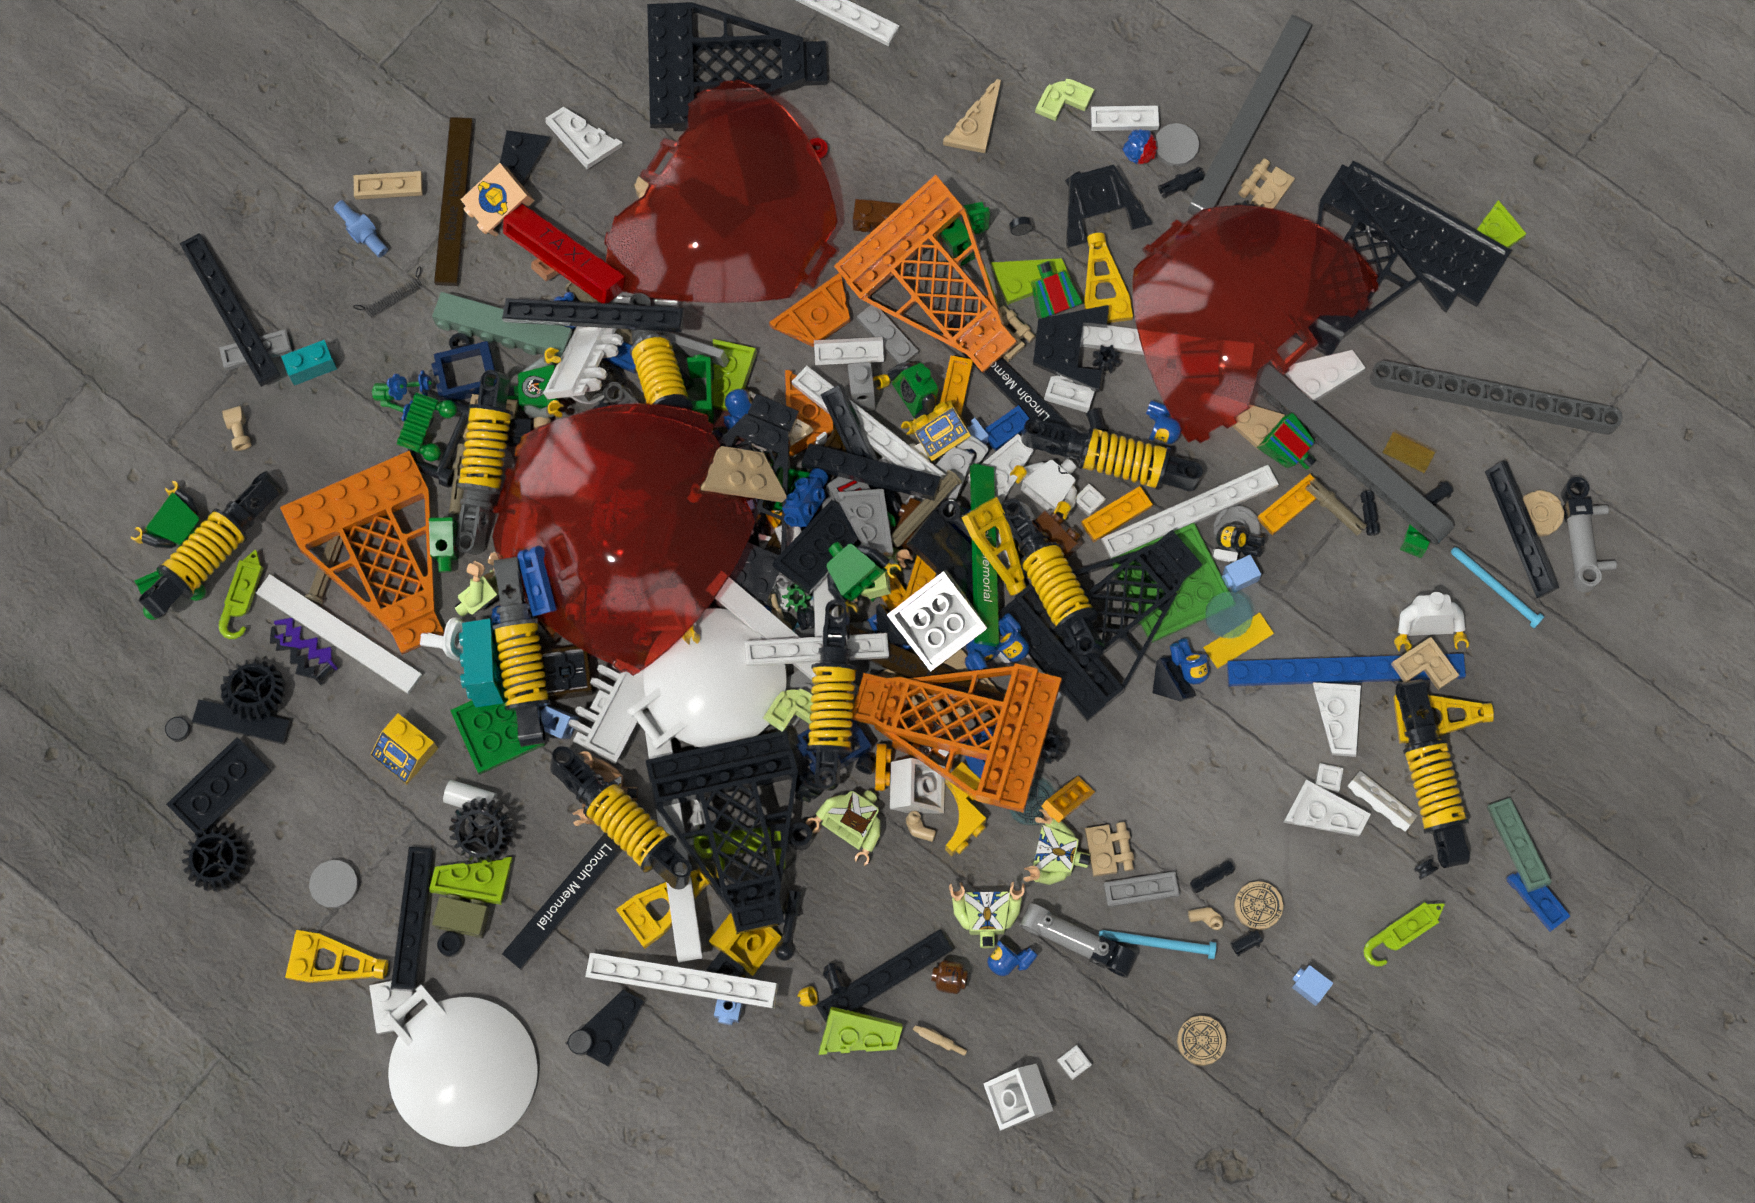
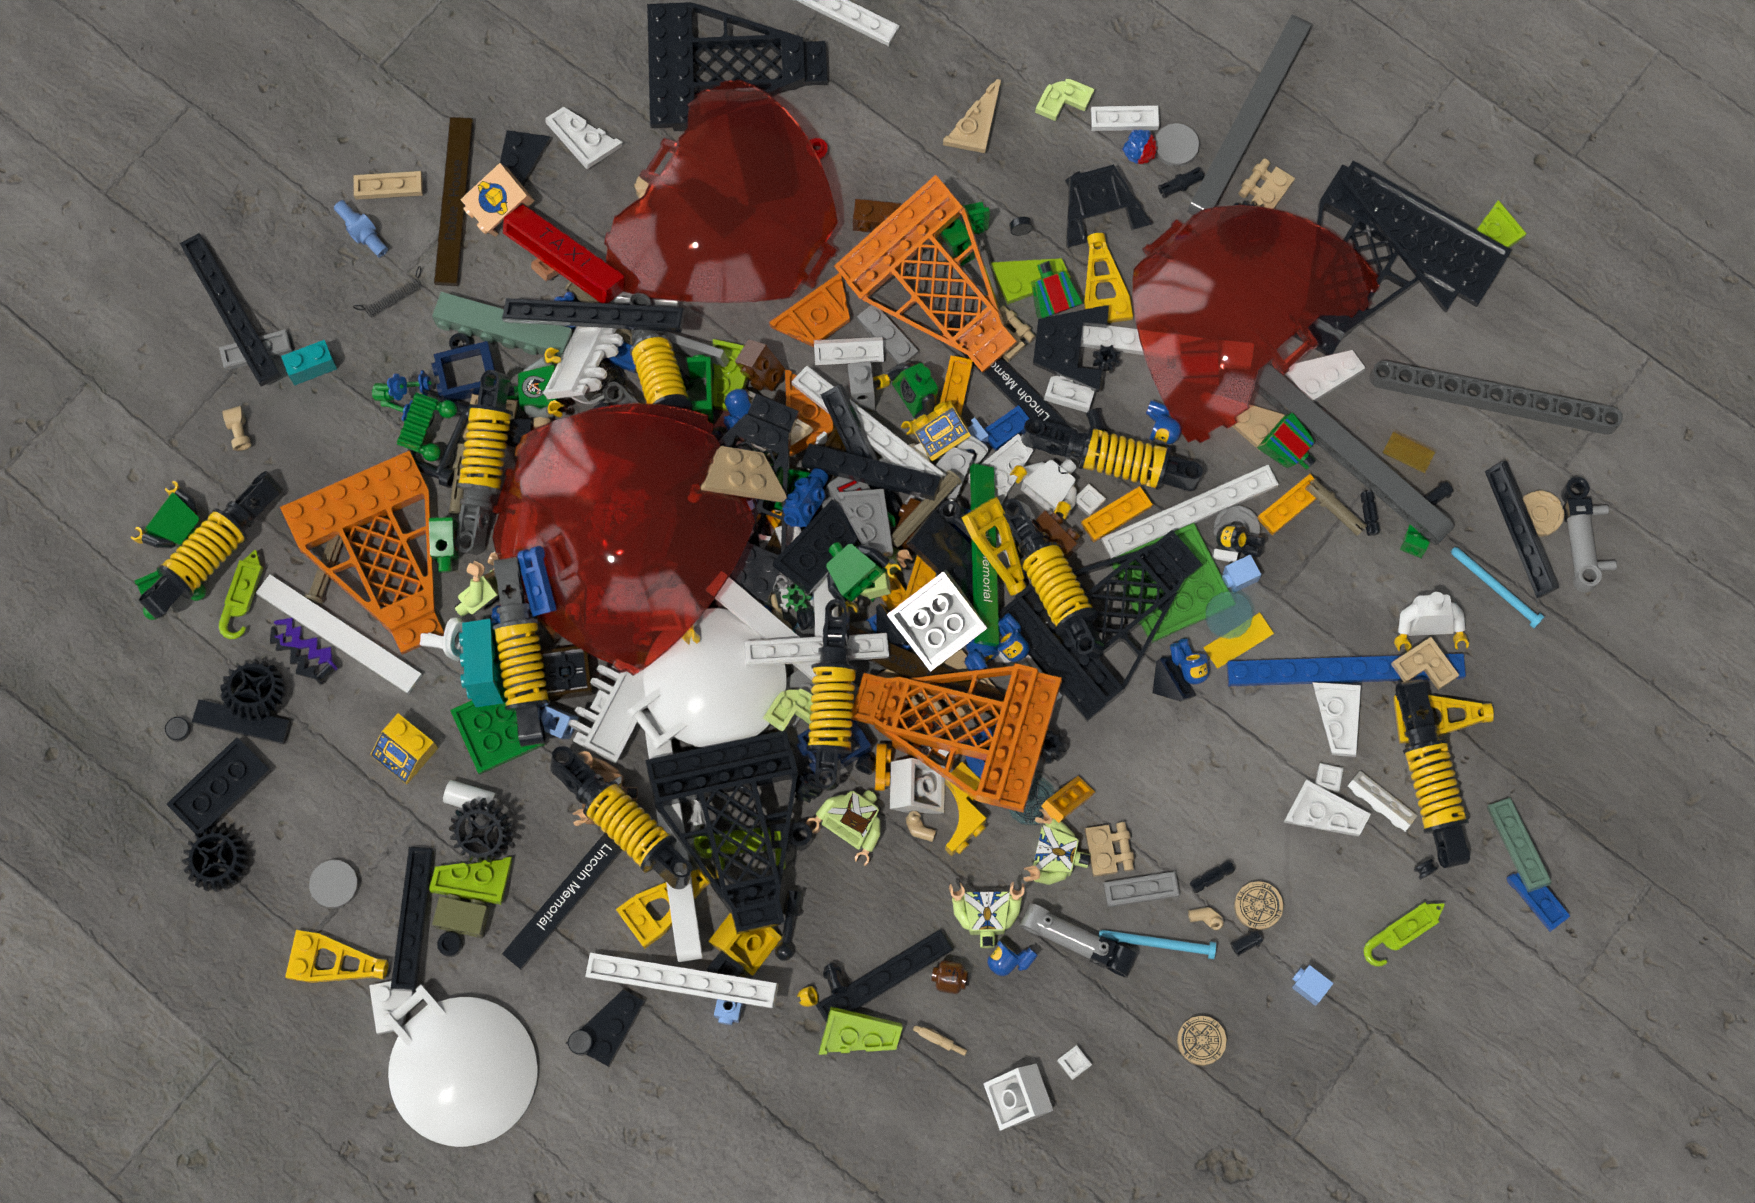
(760, 365): none -> reddish brown brick

